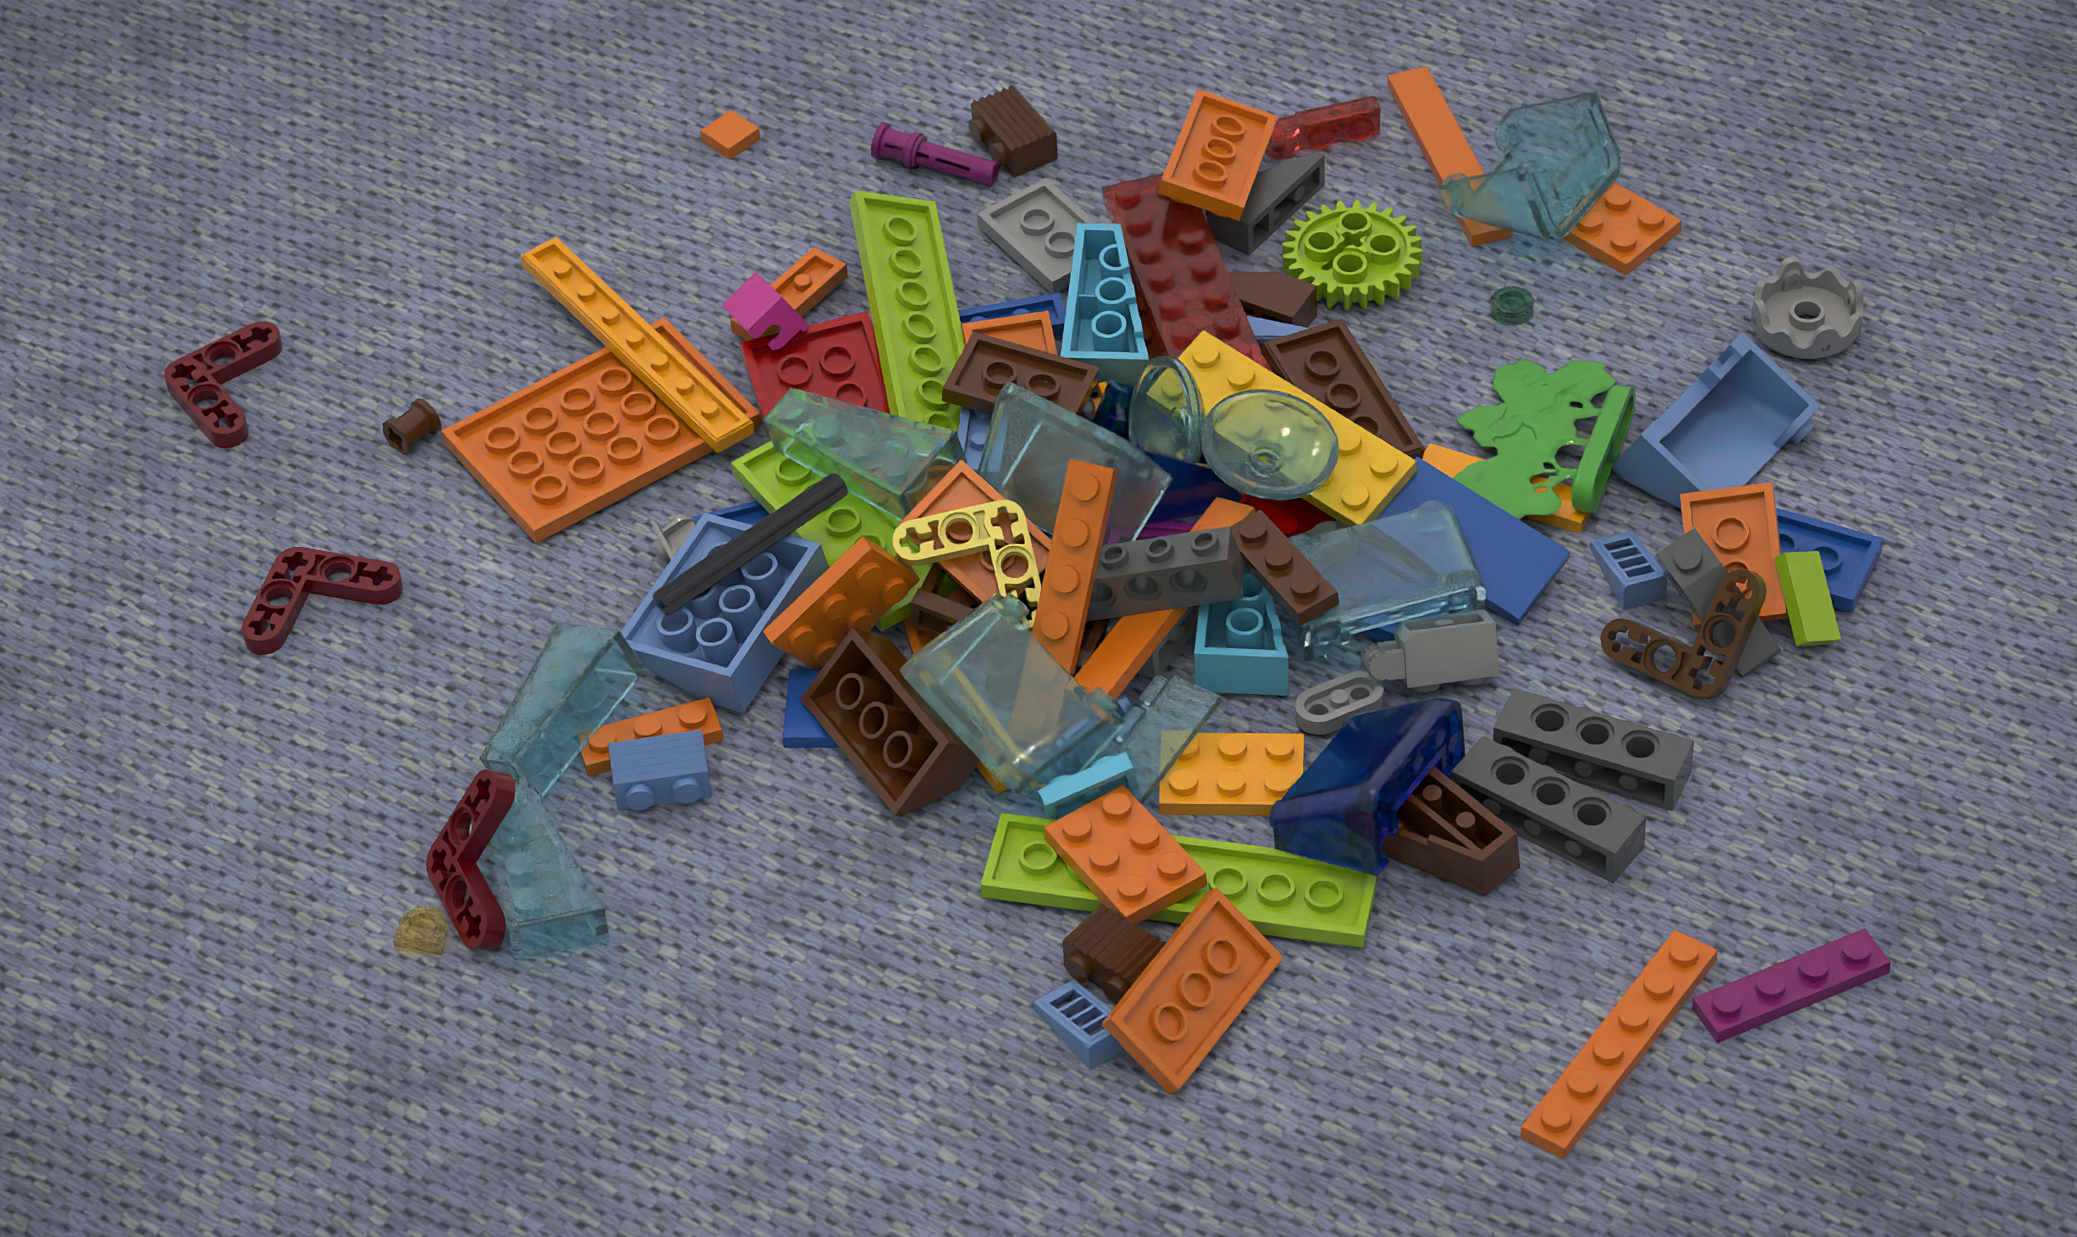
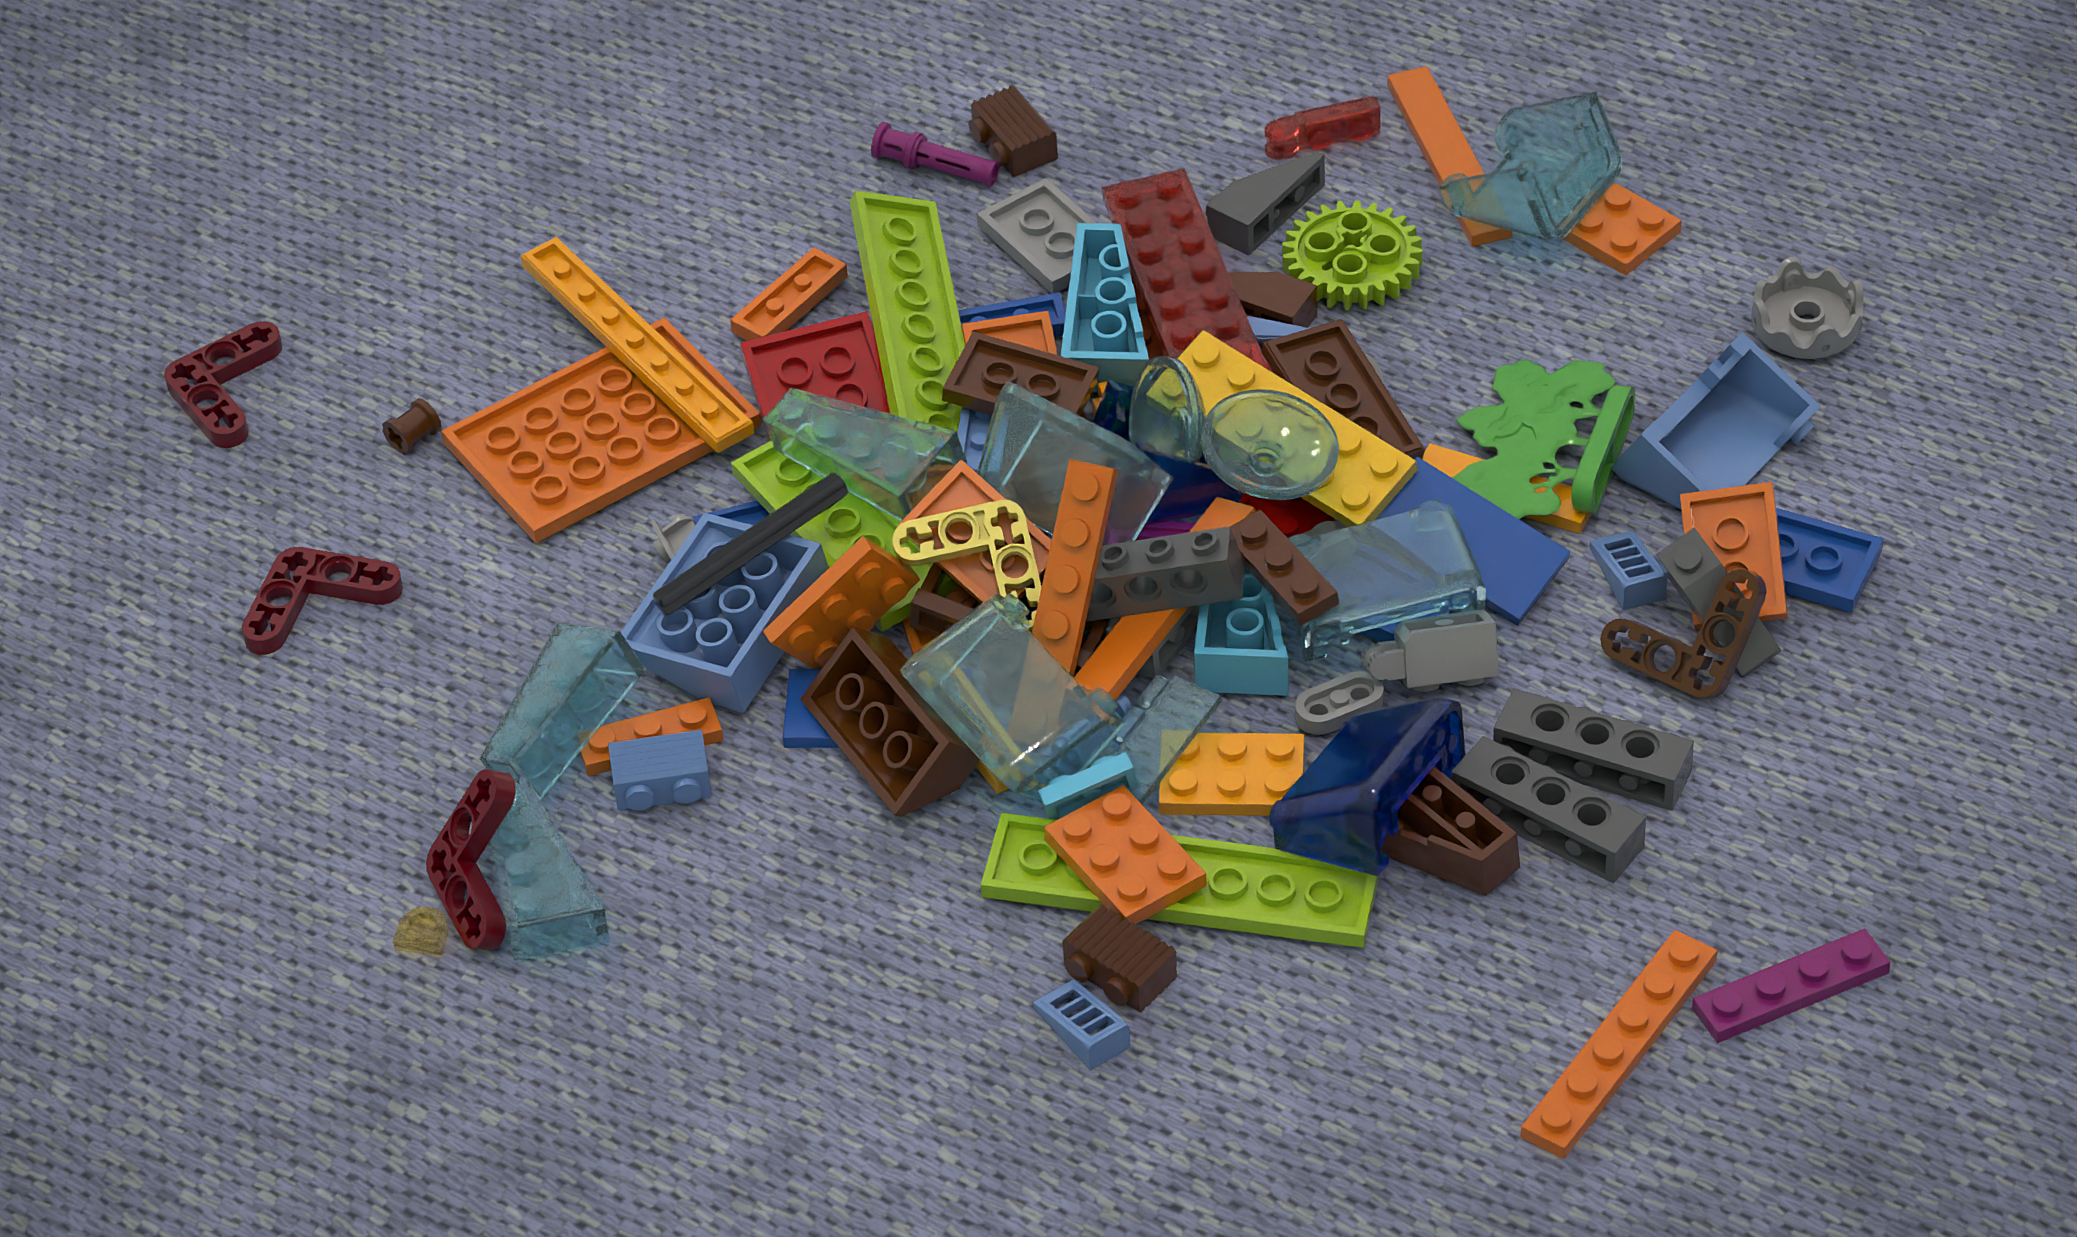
(730, 134): orange tile -> none
(760, 306): dark pink hinge -> none
(1192, 991): orange plate -> none
(1217, 155): orange plate -> none
(1512, 305): clear green tile -> none
(1807, 598): lime tile -> none

